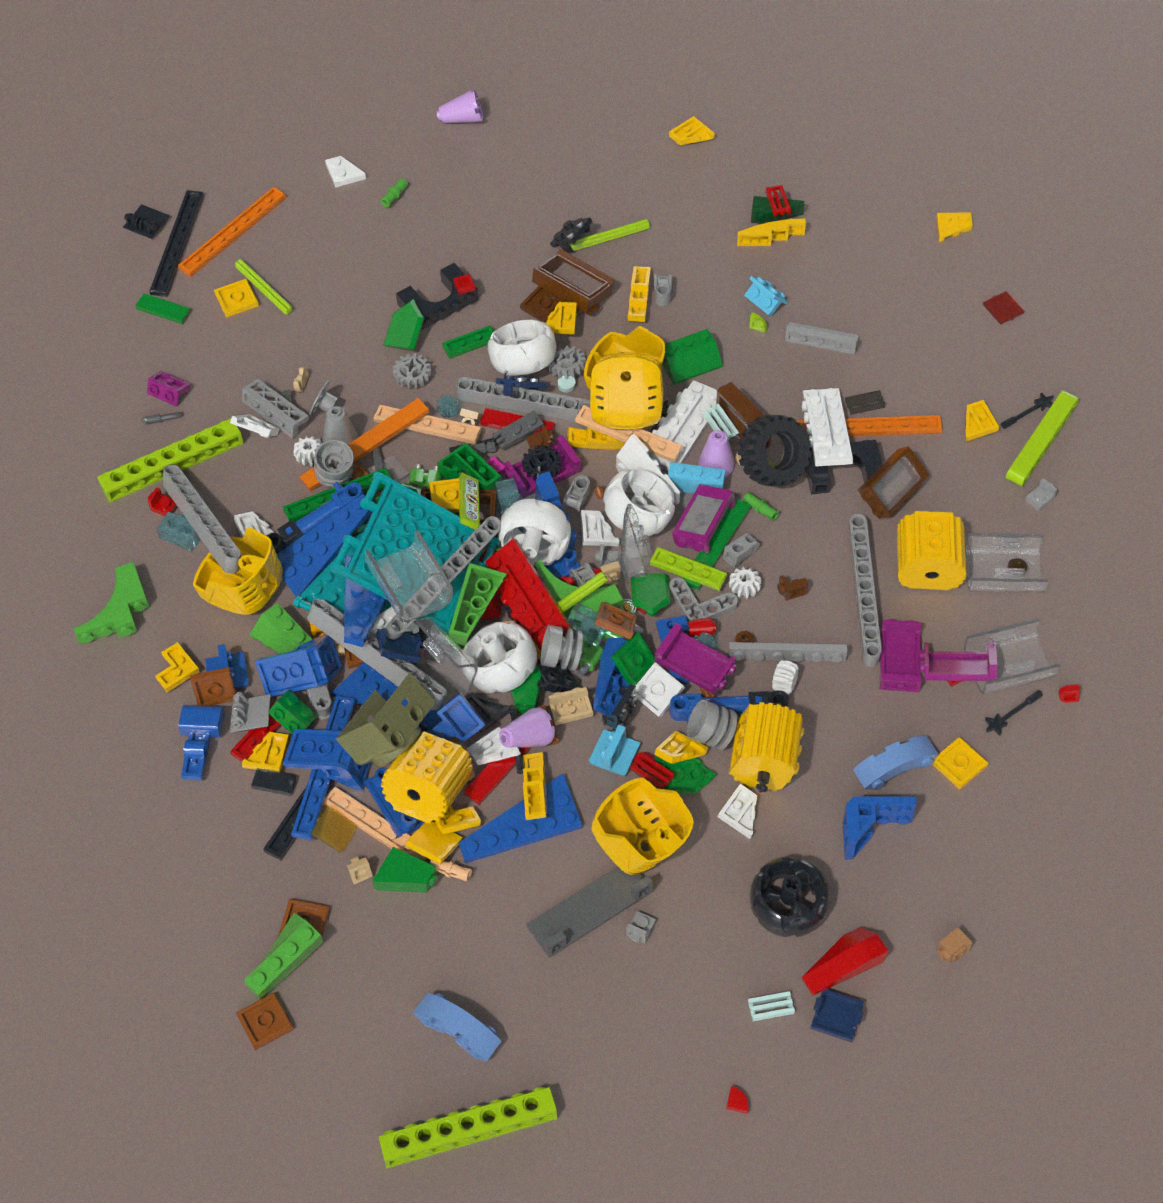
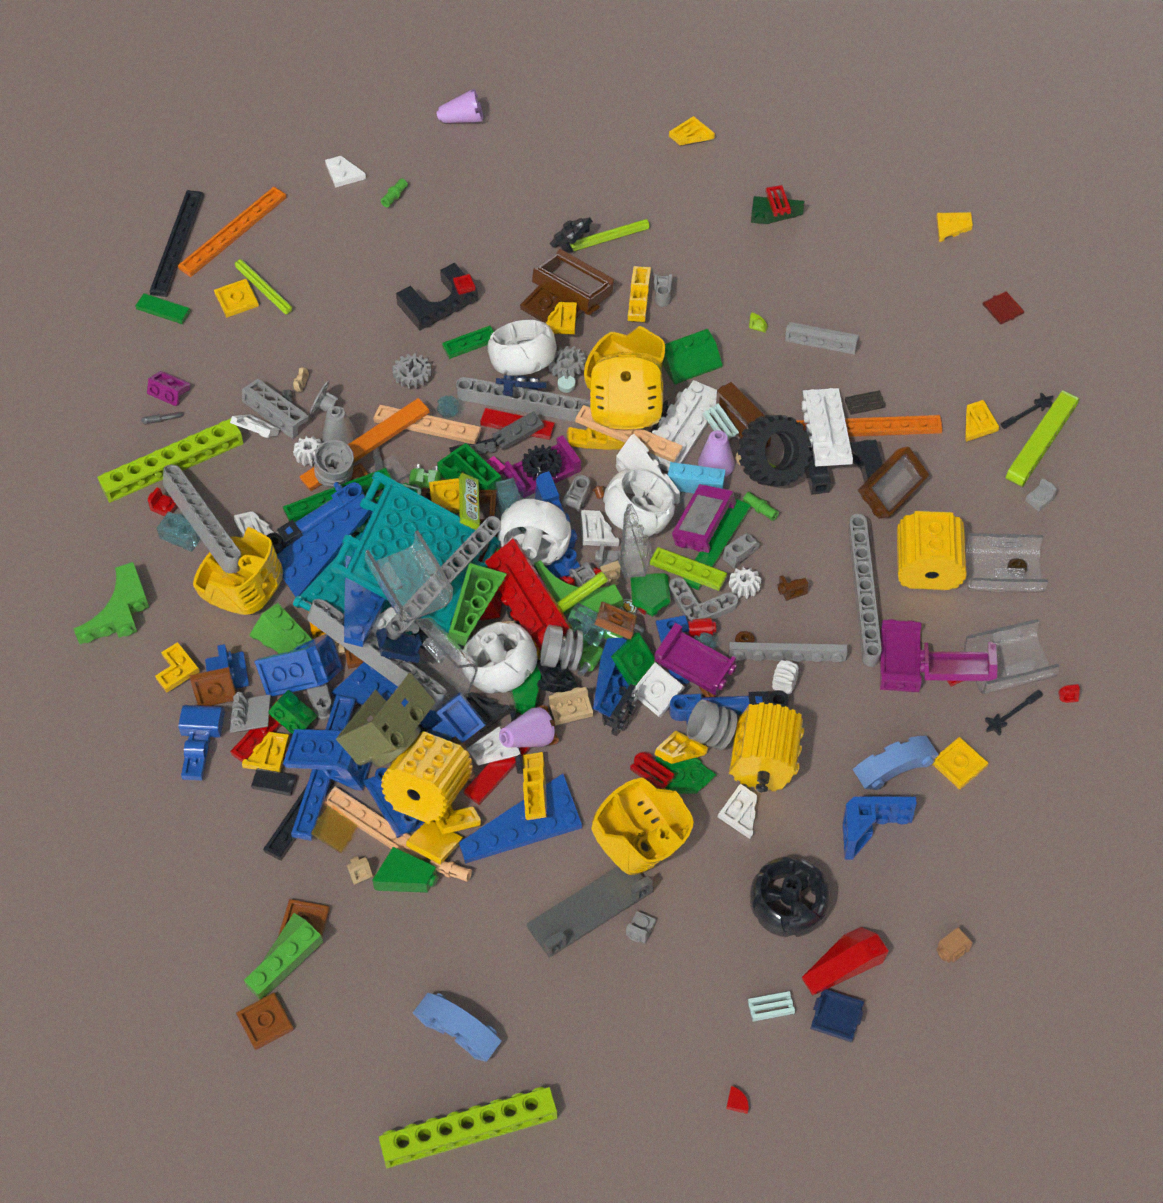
(145, 221): black hinge -> none
(404, 327): green tile -> none
(470, 416): tan tile -> none
(541, 438): reddish brown bracket -> none
(614, 751): medium azure bracket -> none
(764, 295): medium azure bracket -> none
(772, 231): yellow slope -> none

